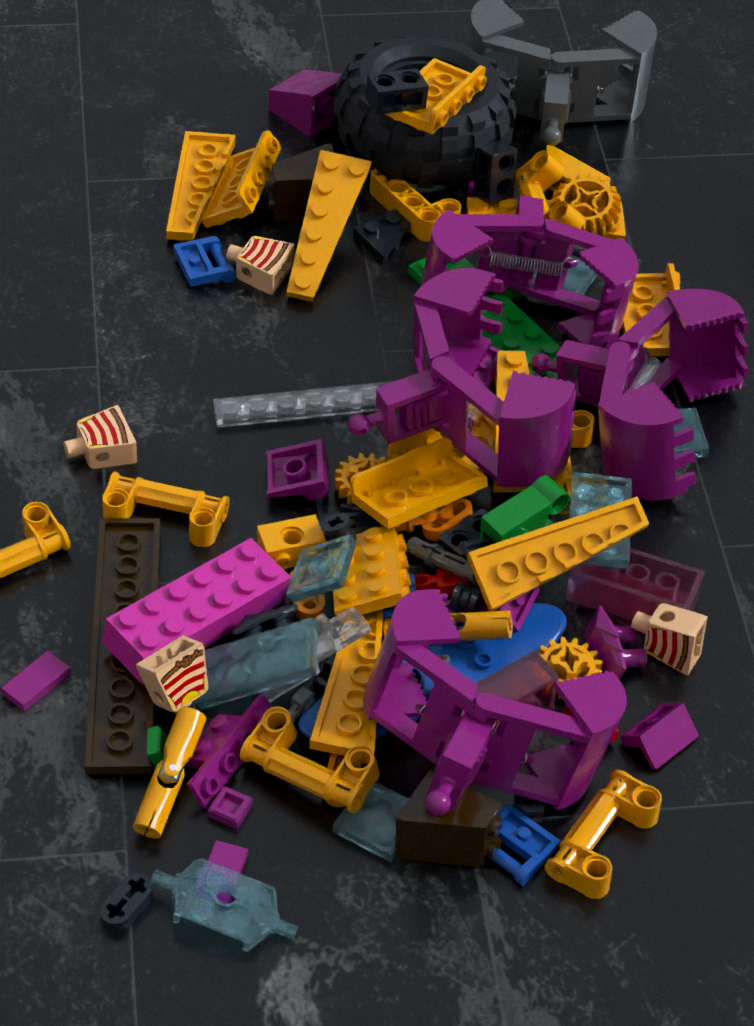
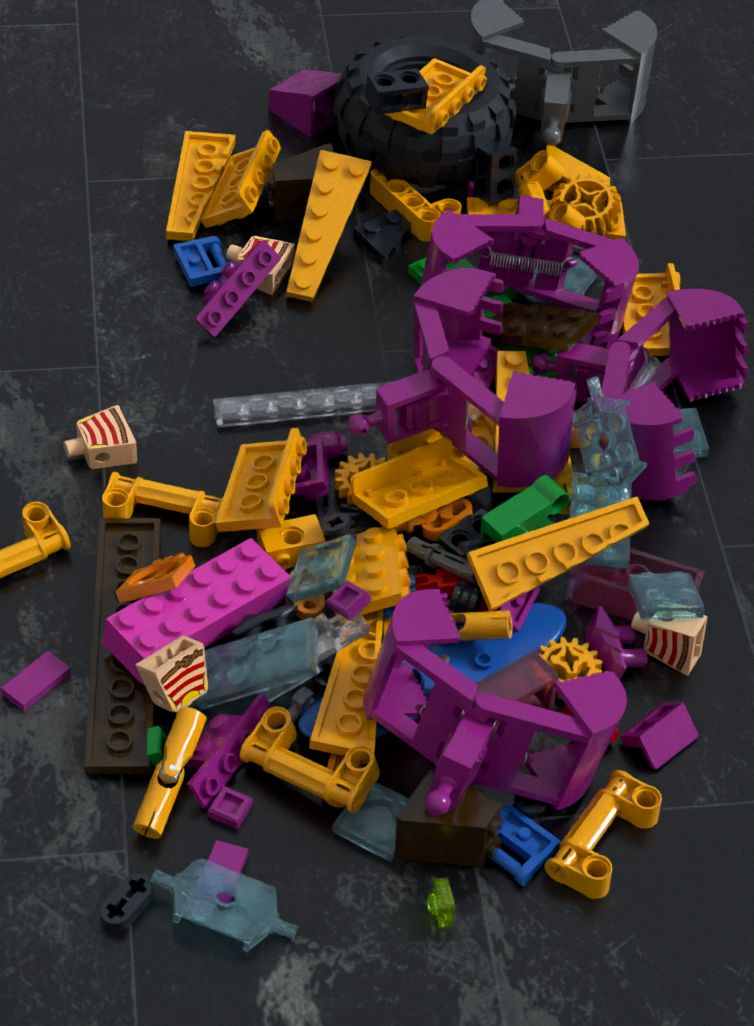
(156, 578): none -> orange piece
(234, 287): none -> magenta bracket
(261, 484): none -> light orange bracket
(334, 442): none -> magenta plant
(348, 600): none -> magenta tile
(442, 902): none -> clear neon green plate
(542, 326): none -> dark brown plate
(619, 462): none -> clear light blue plate
(665, 595): none -> clear light blue plate

